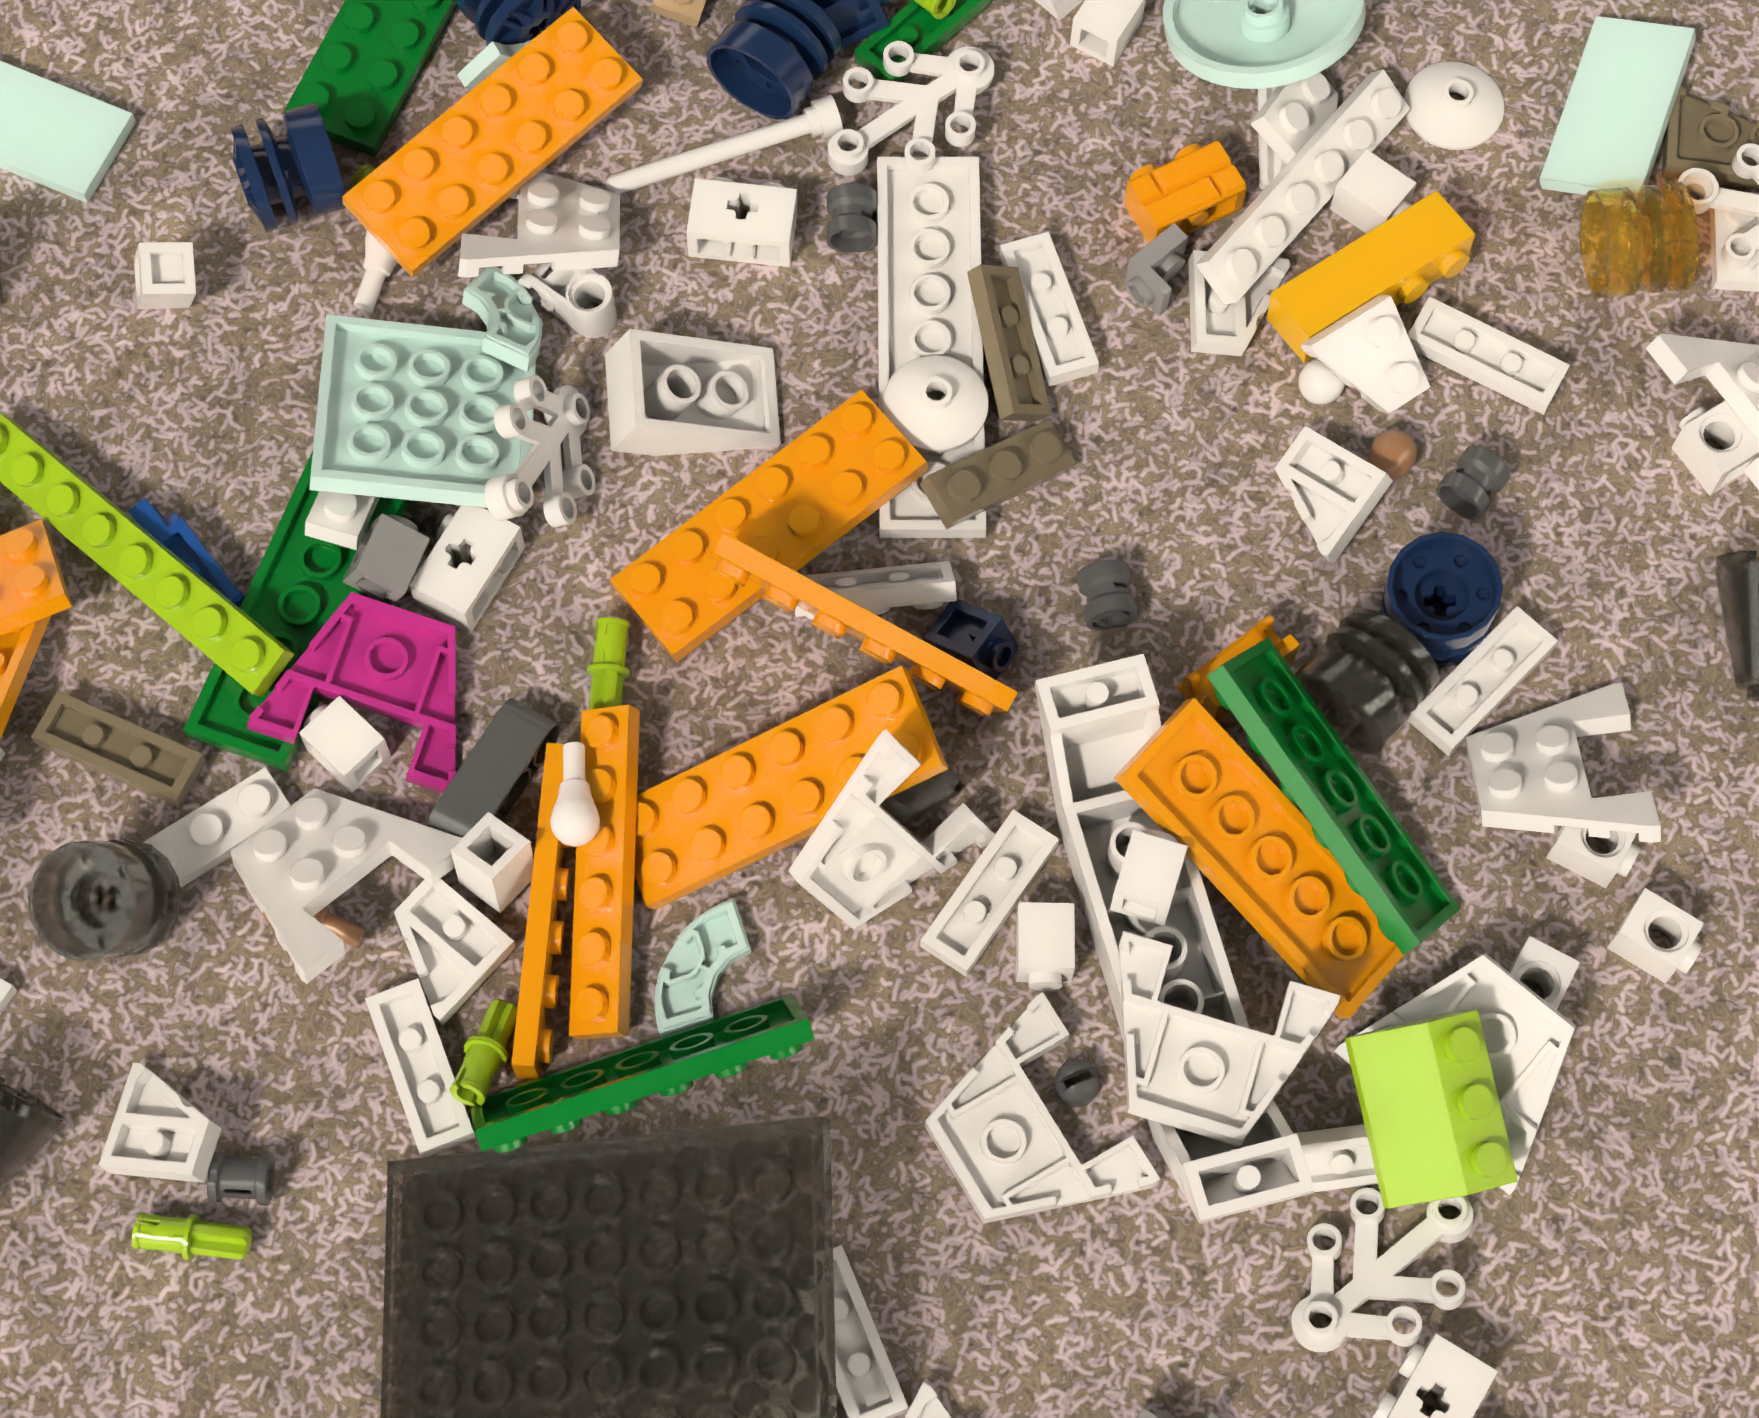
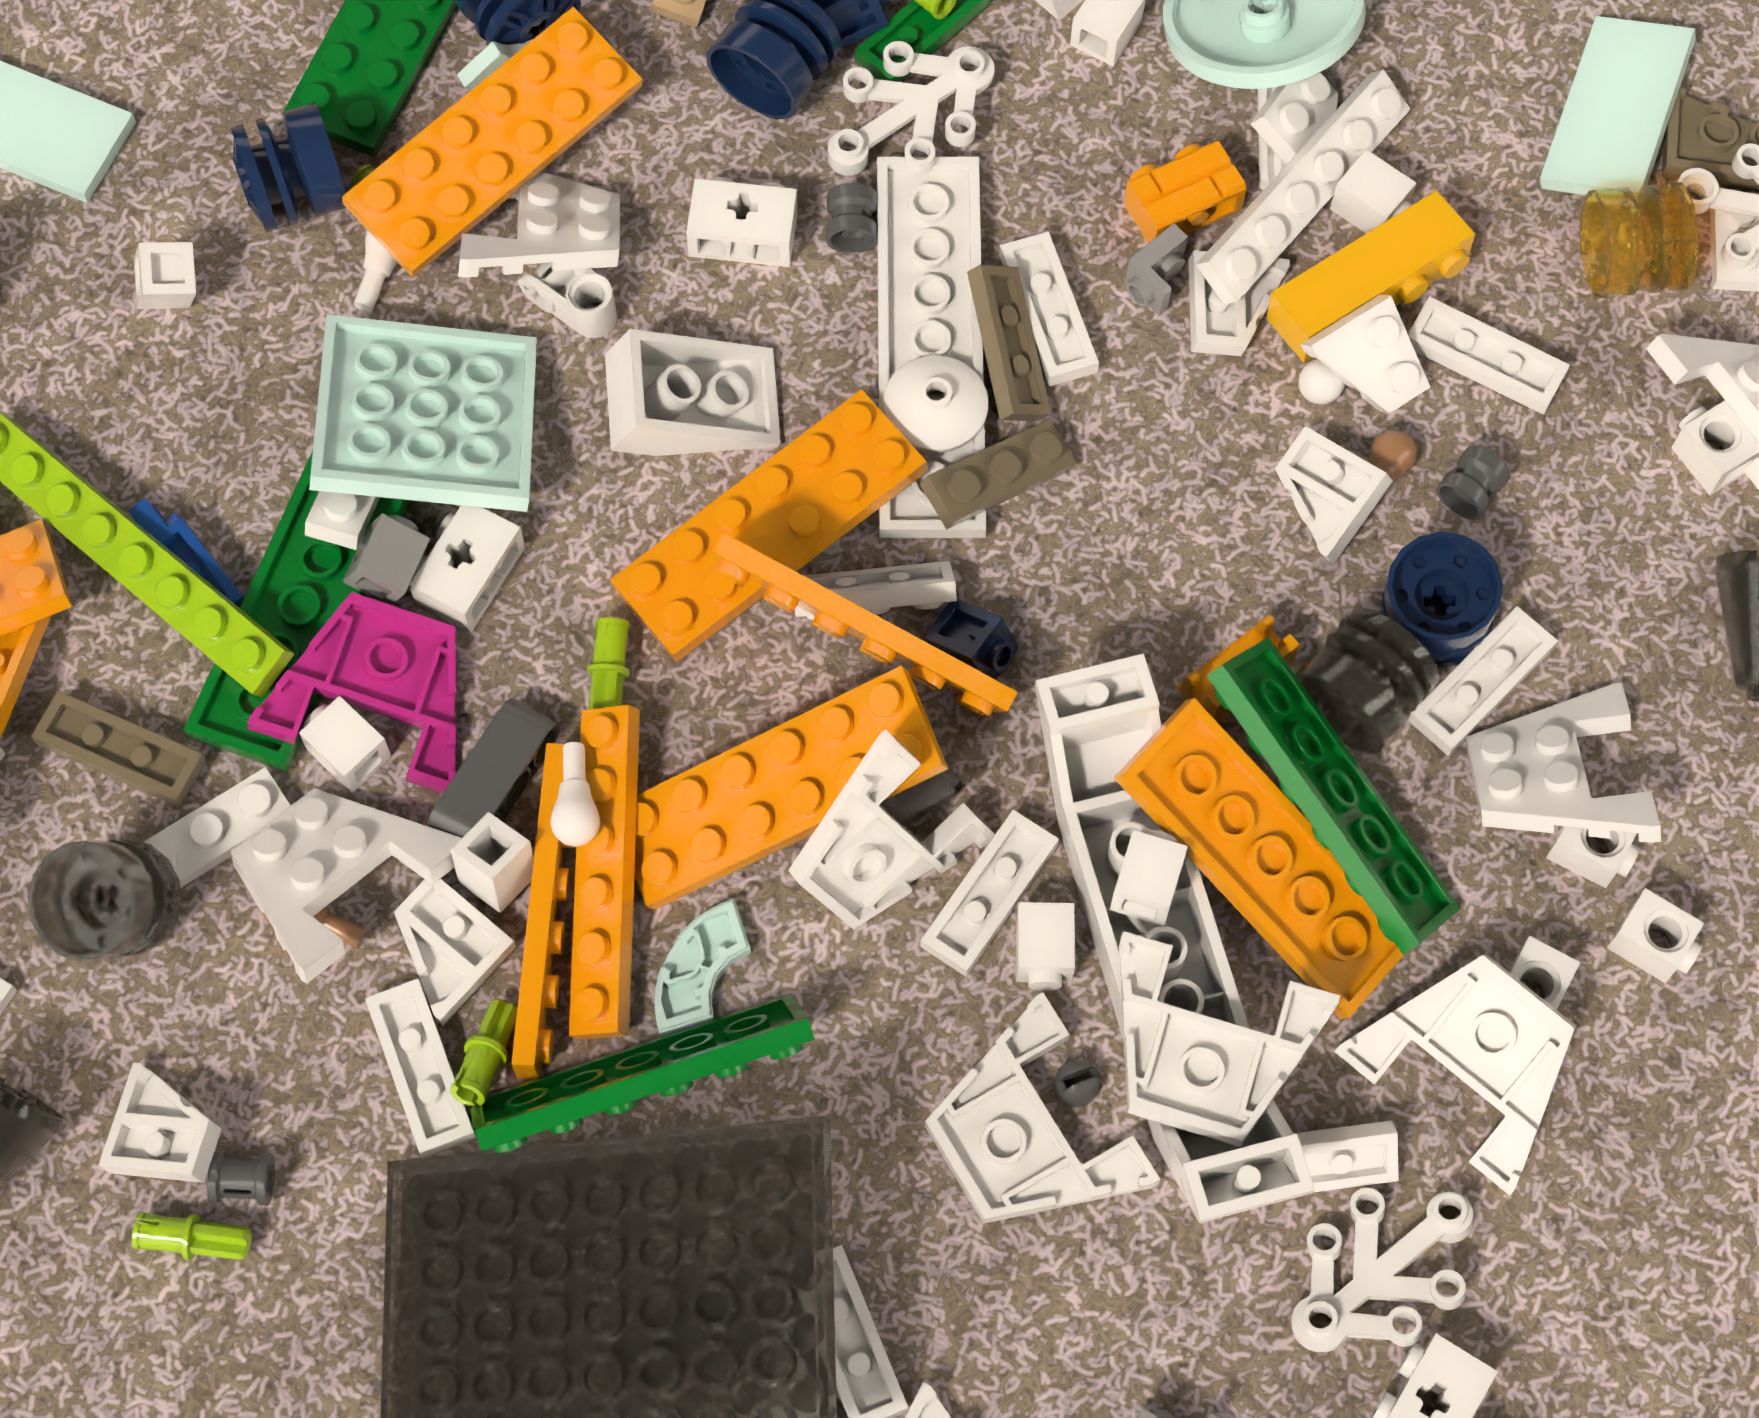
(510, 317): light aqua tile -> none
(566, 419): white plant -> none
(818, 119): white piece -> none
(1107, 595): dark grey wheel -> none
(1431, 1109): slope -> none
(1449, 121): white dish -> none

